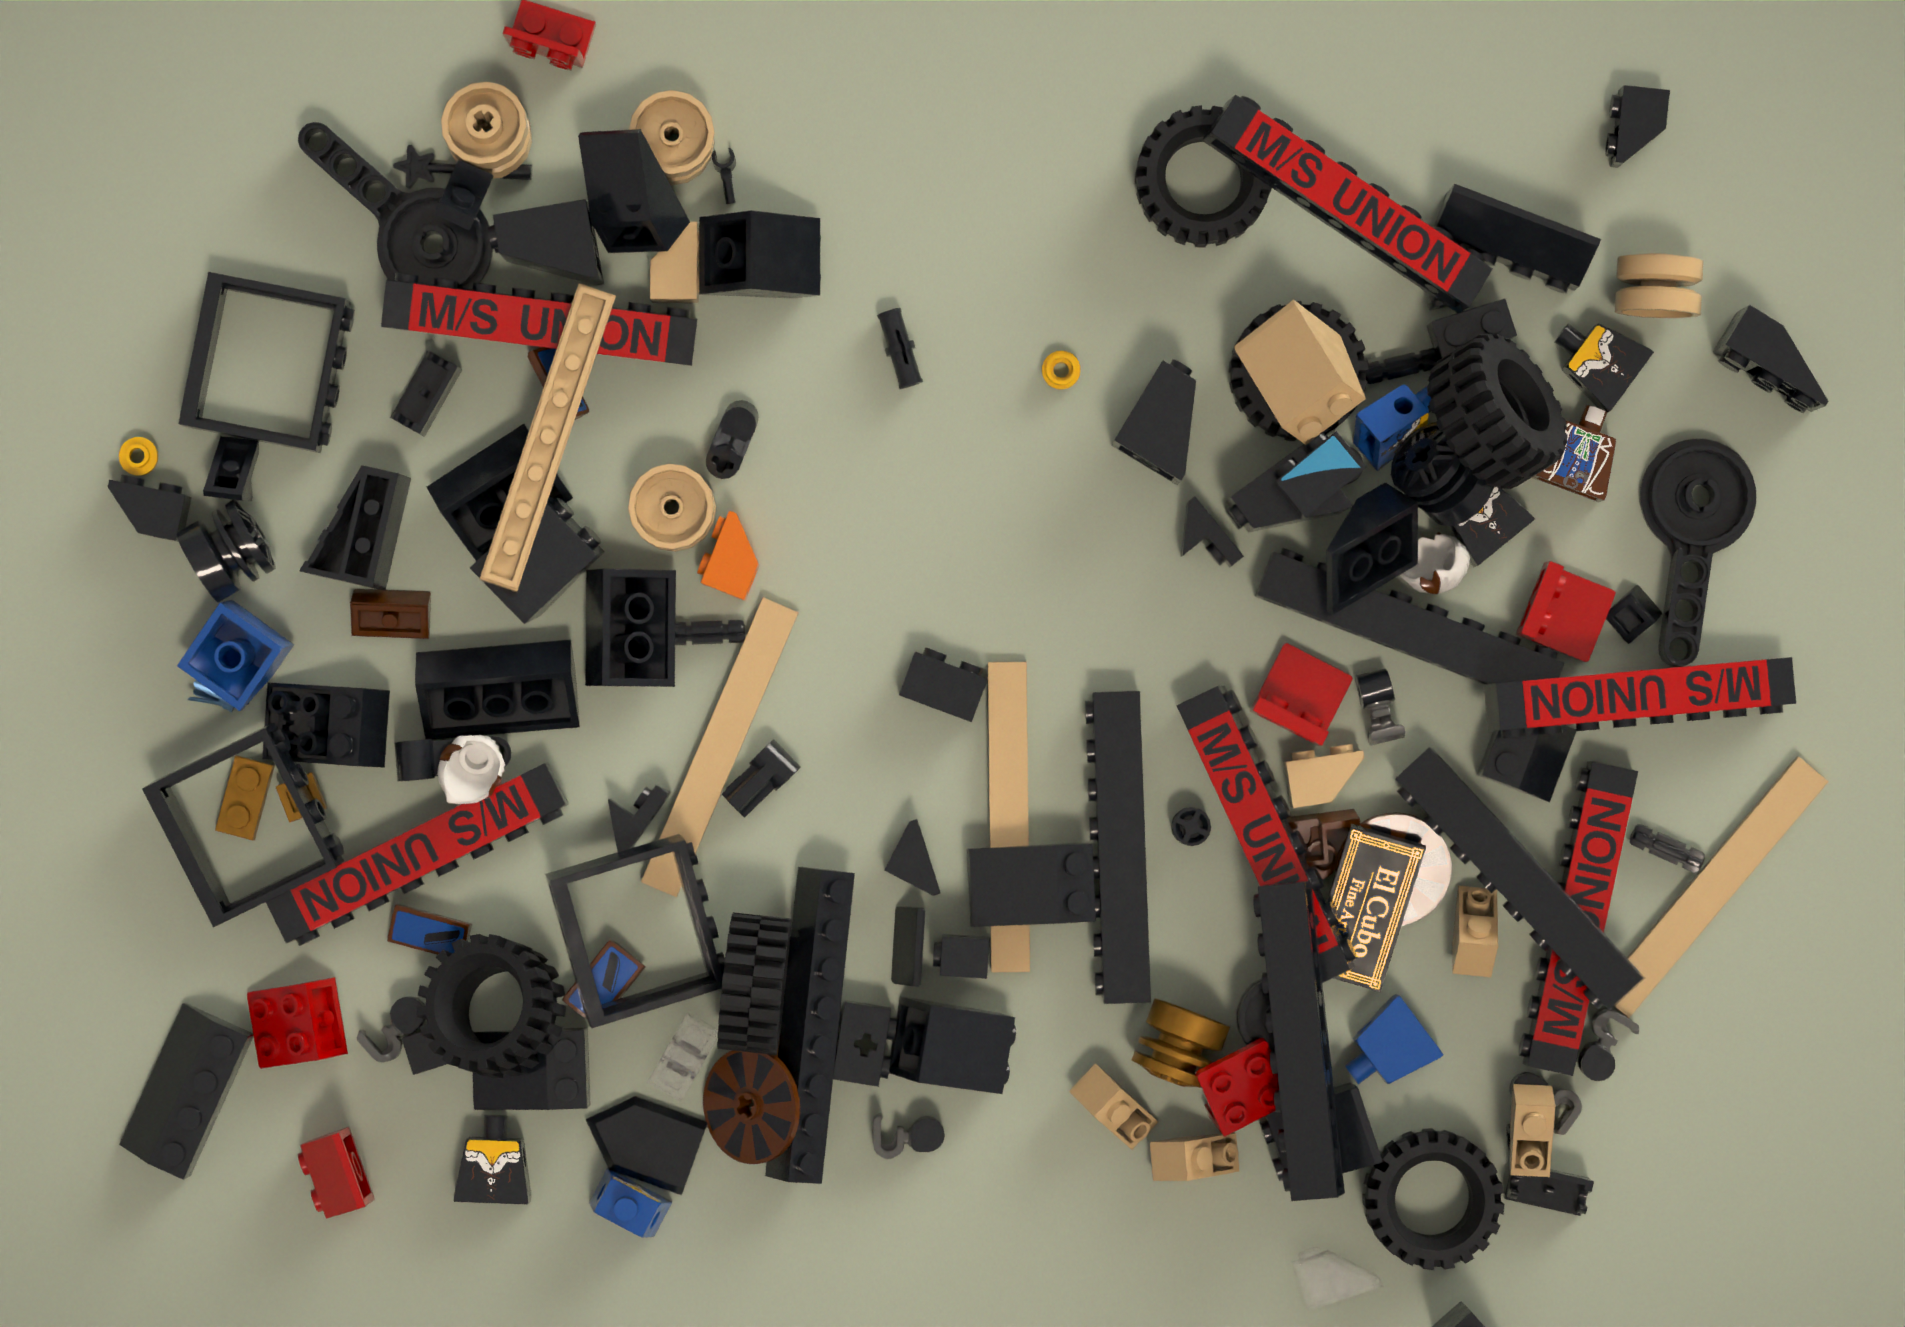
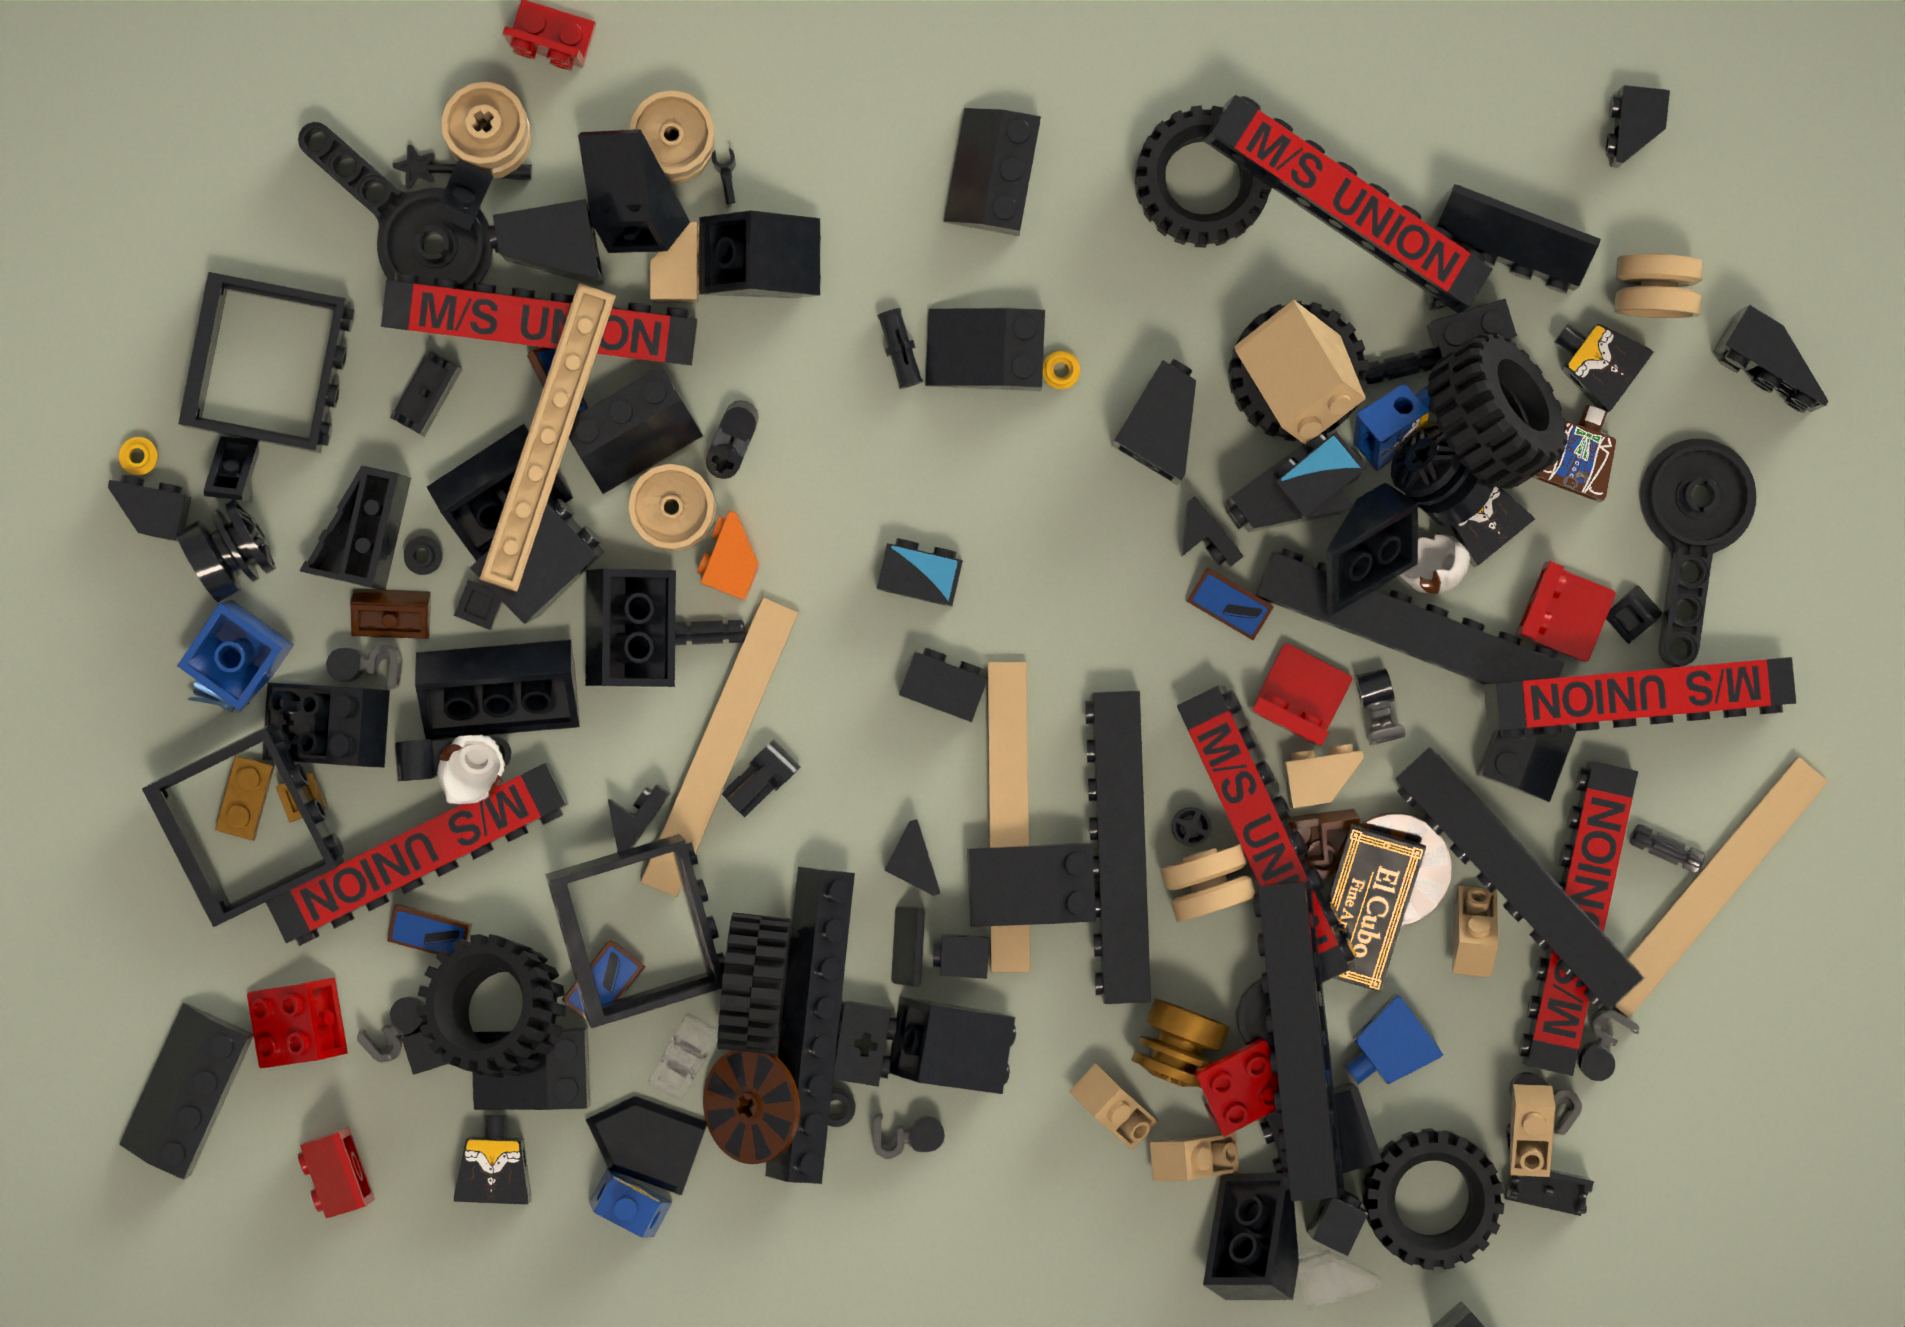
(350, 663): none -> leg
(434, 560): none -> black plate
(478, 605): none -> black plate
(633, 430): none -> black slope
(847, 1114): none -> black plate
(919, 573): none -> black brick
(985, 348): none -> black slope
(992, 170): none -> black slope
(1208, 882): none -> tan wheel
(1230, 603): none -> slope
(1253, 1239): none -> black slope
(1338, 1222): none -> black brick

